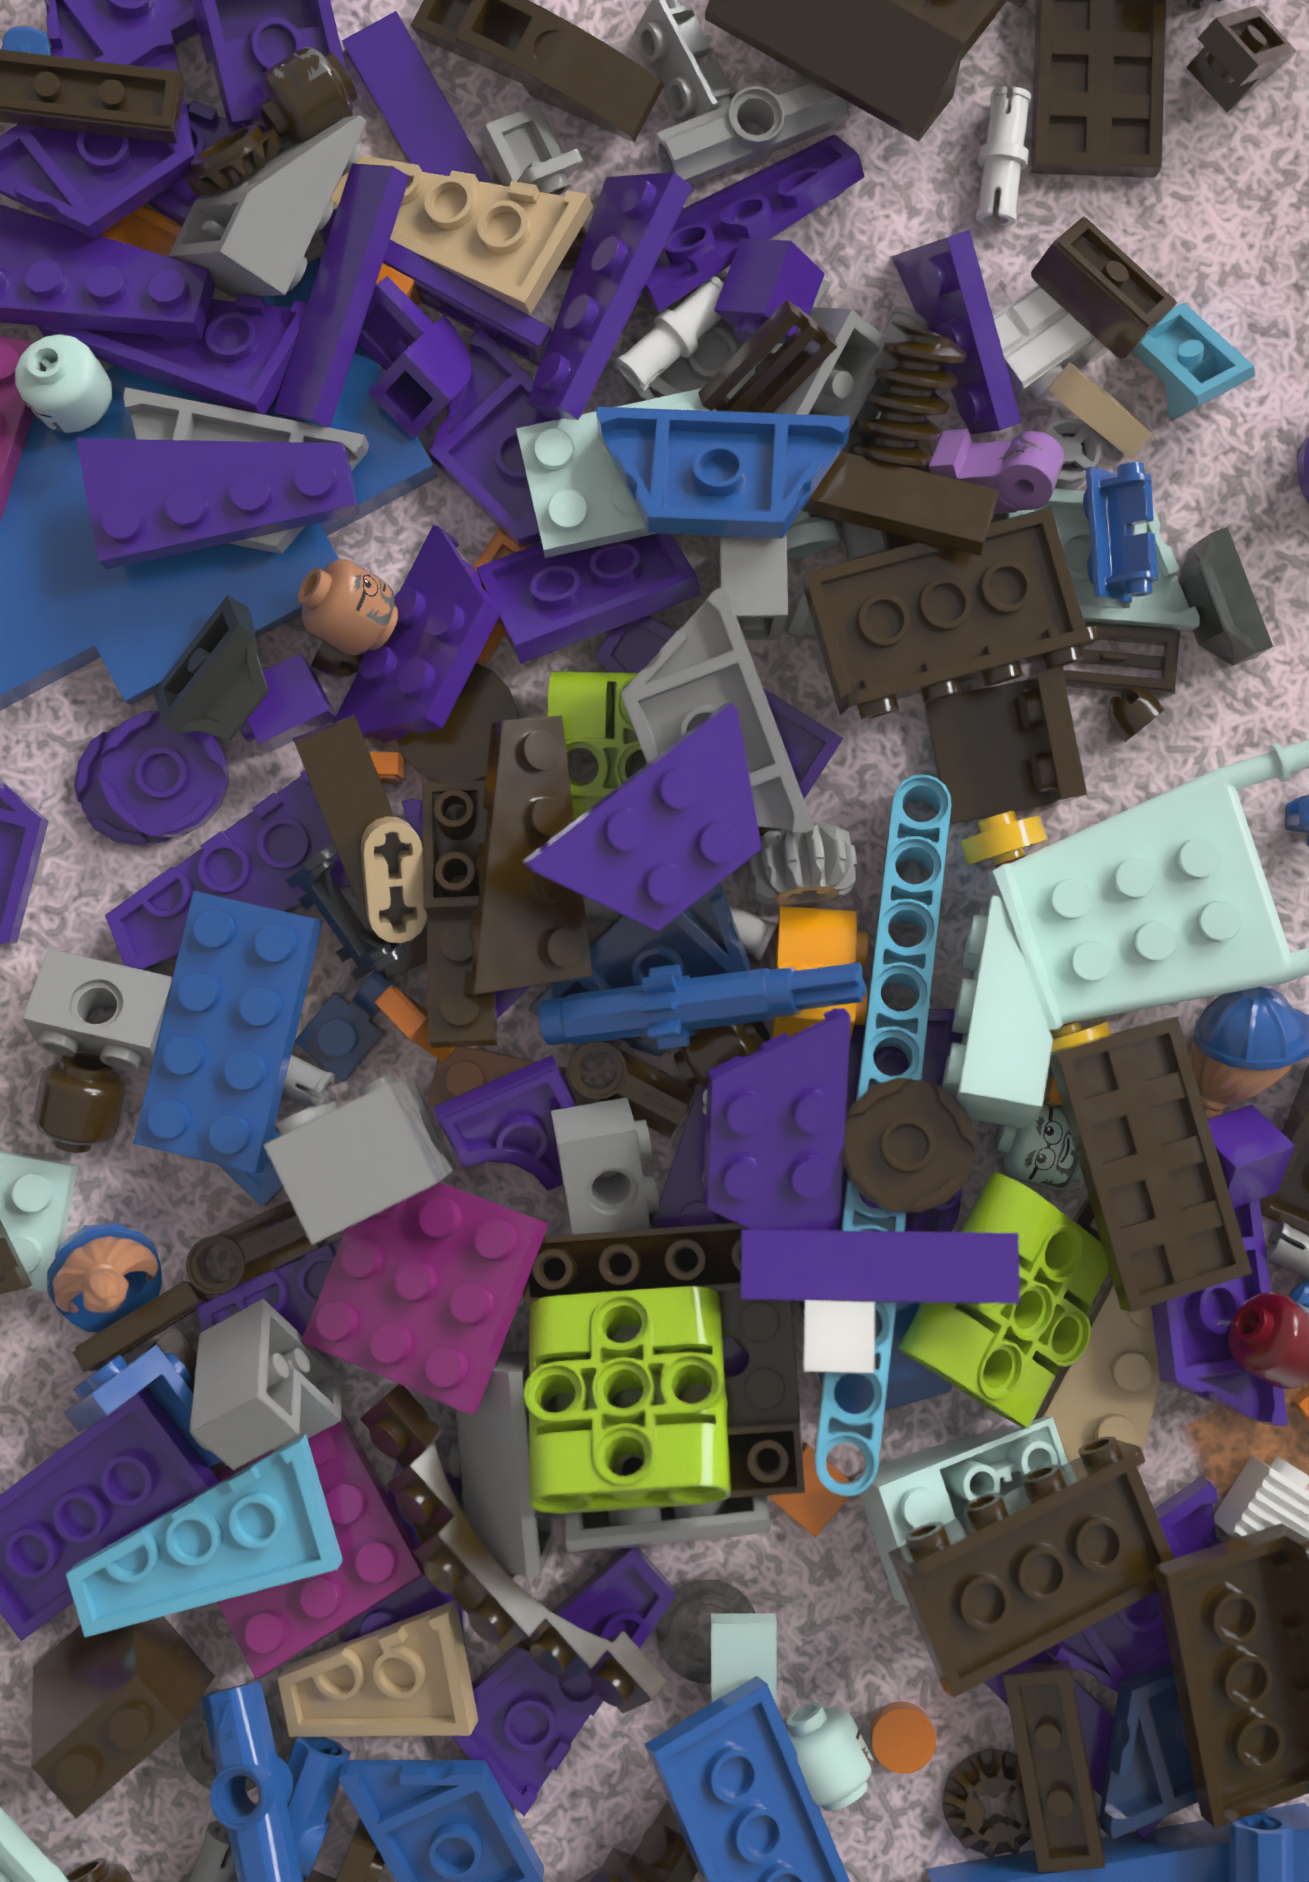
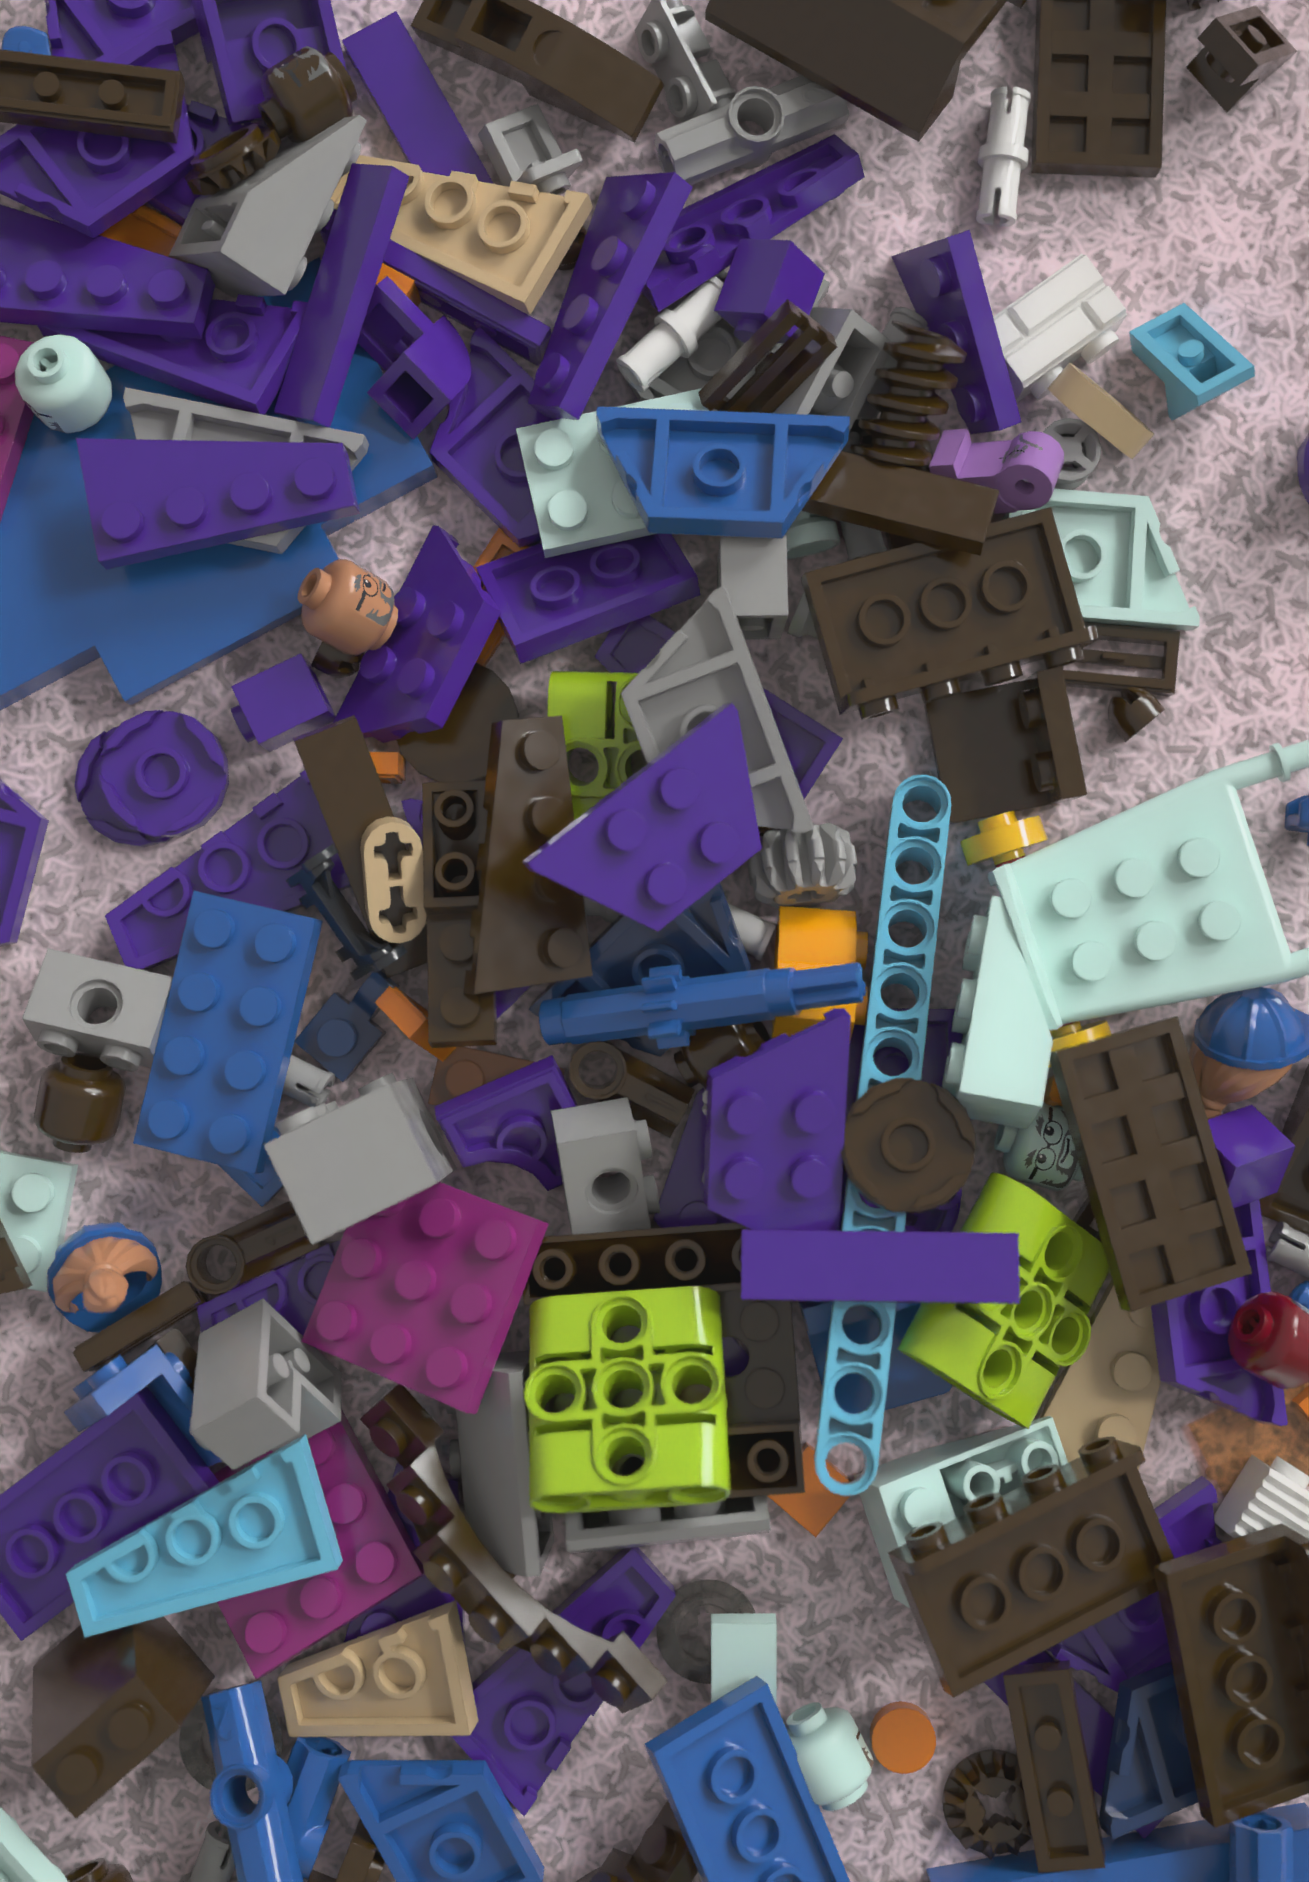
(216, 677): pearl dark grey slope -> none
(839, 1336): white tile -> none
(1102, 288): dark brown slope -> none
(1120, 562): blue hinge -> none
(1224, 600): pearl dark grey slope -> none

